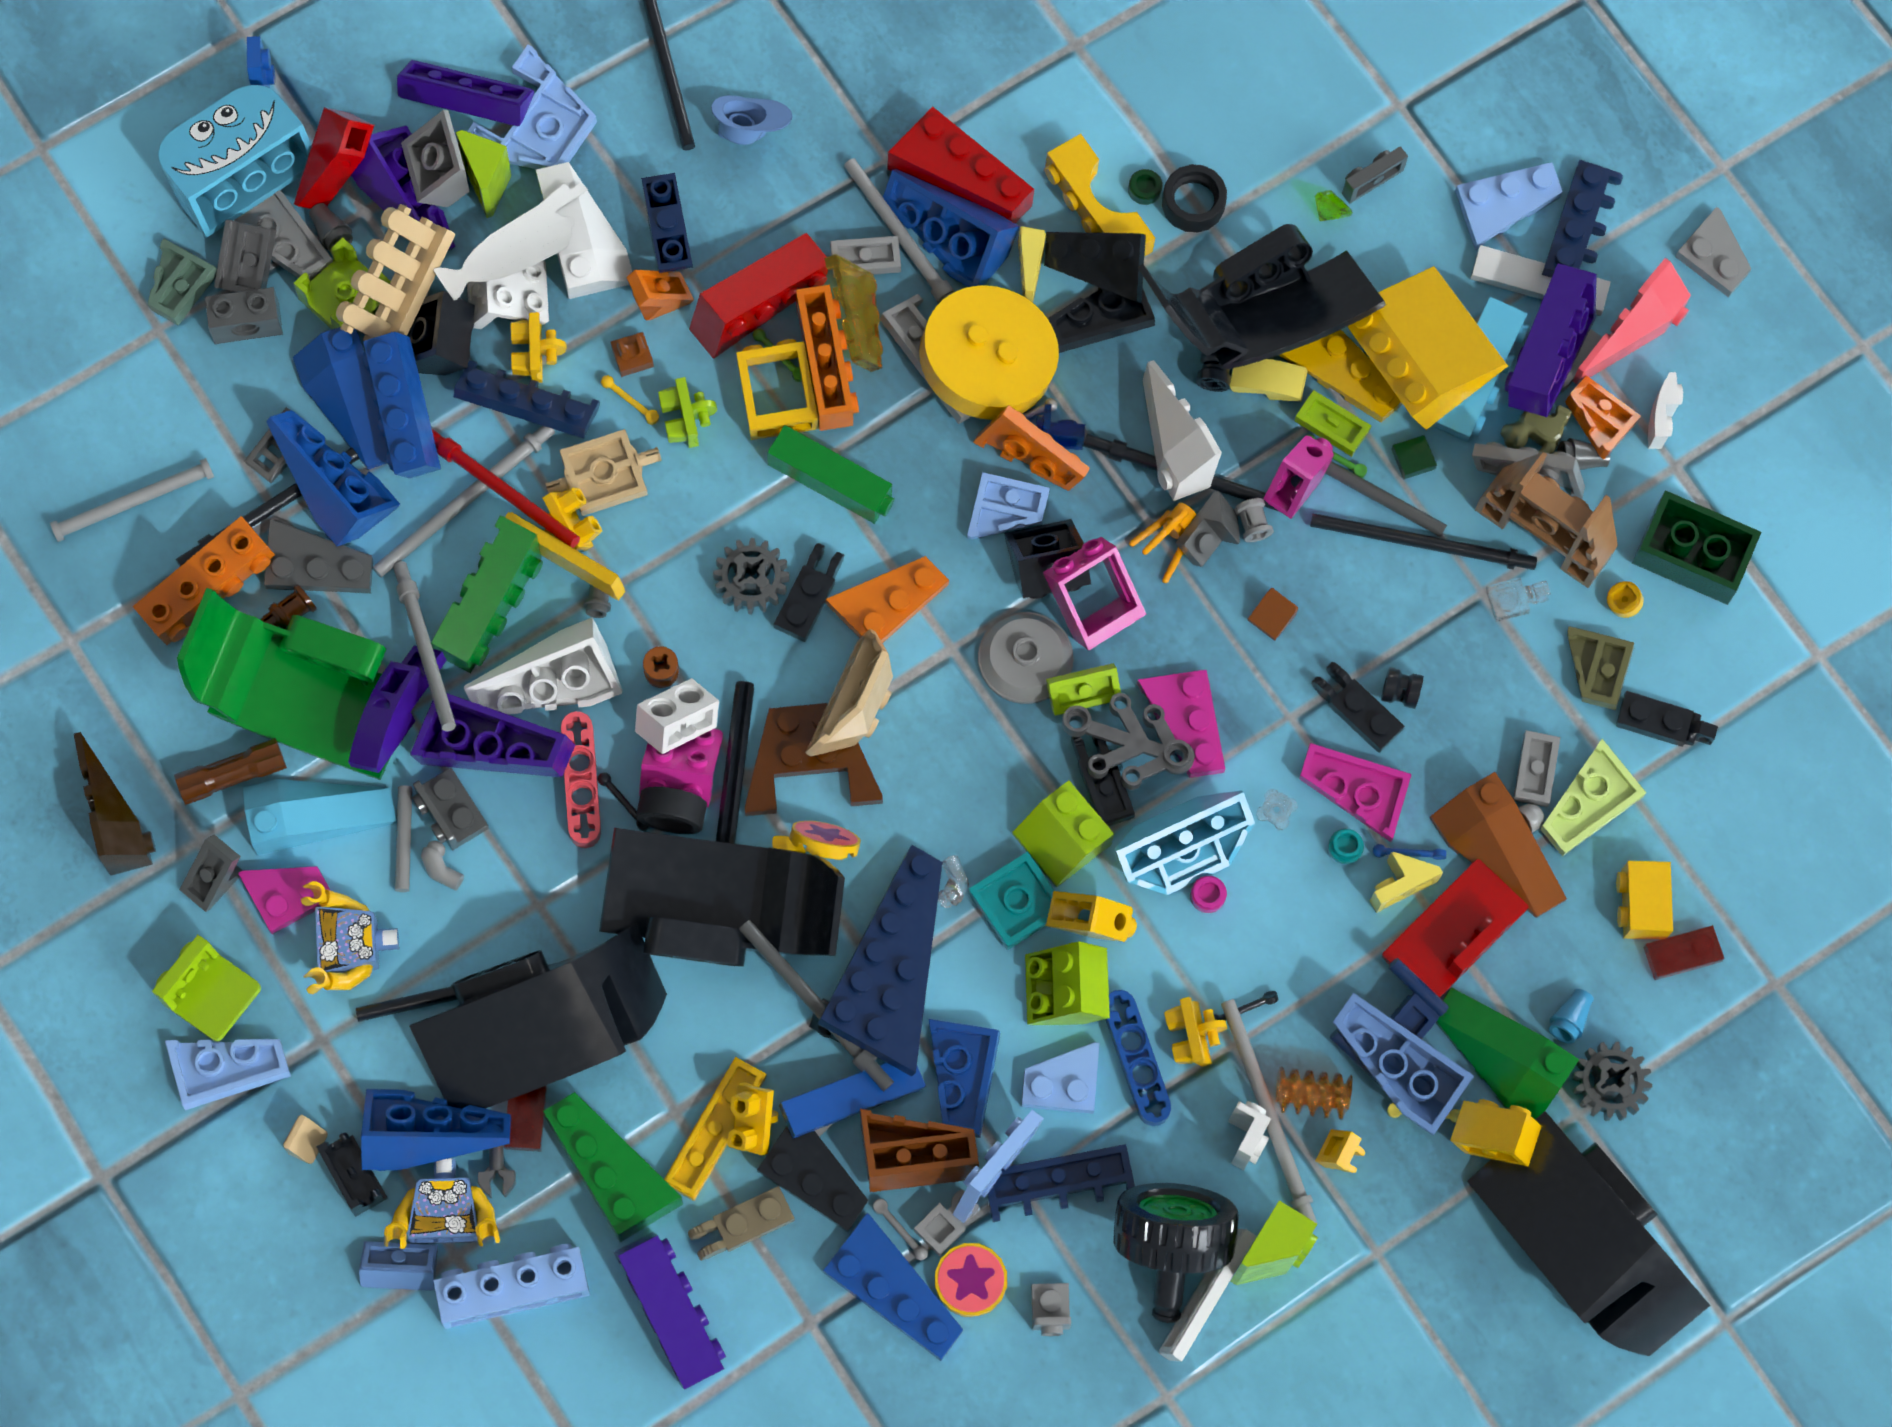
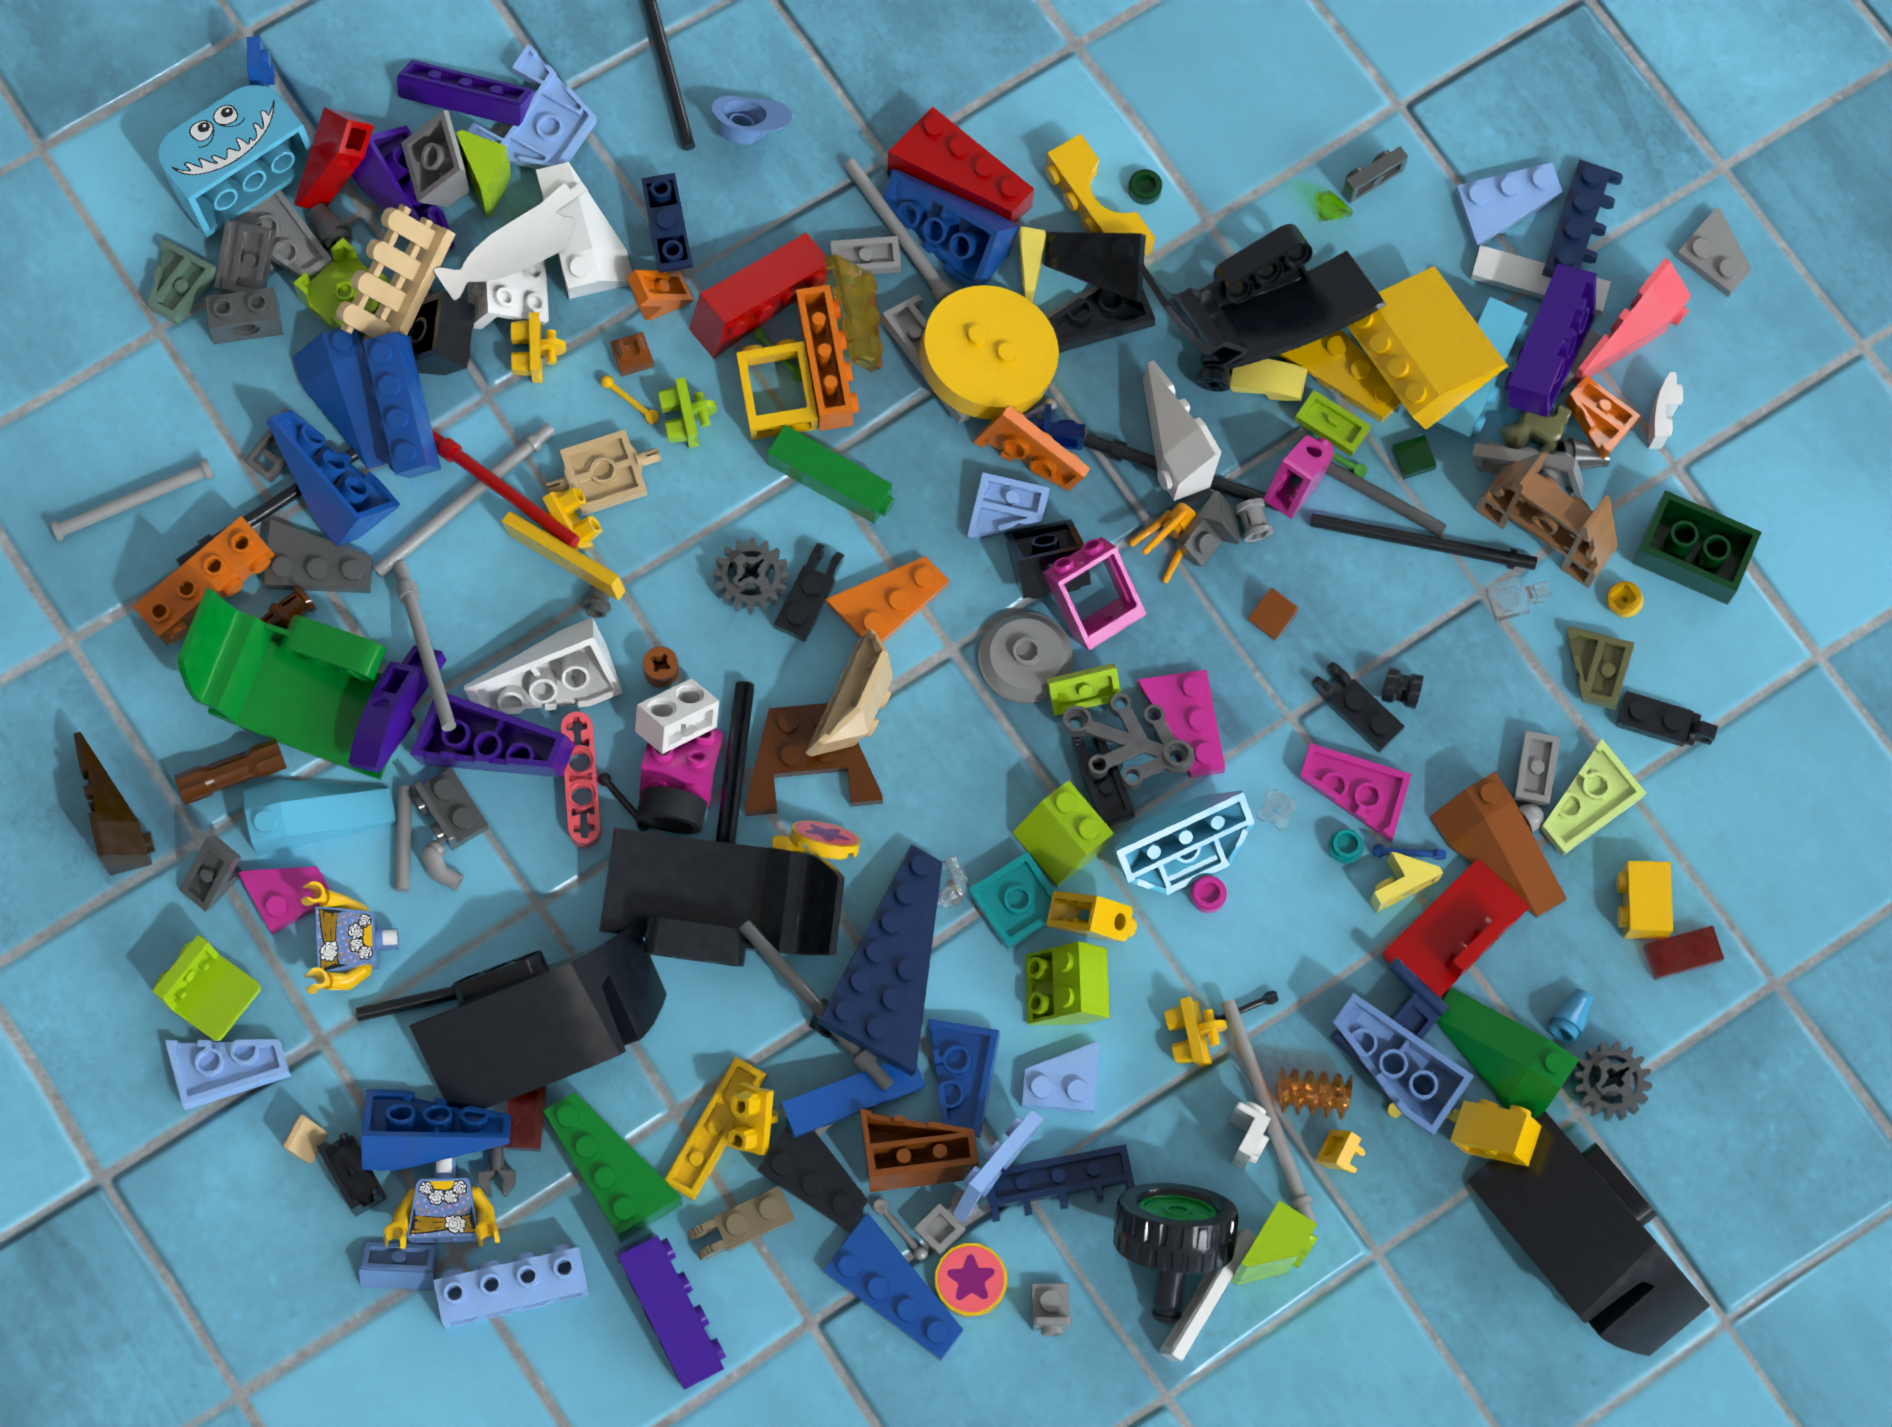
(489, 595): green wedge -> none
(525, 401): dark blue hinge -> none
(1141, 1056): blue beam -> none
(1194, 174): black tyre -> none

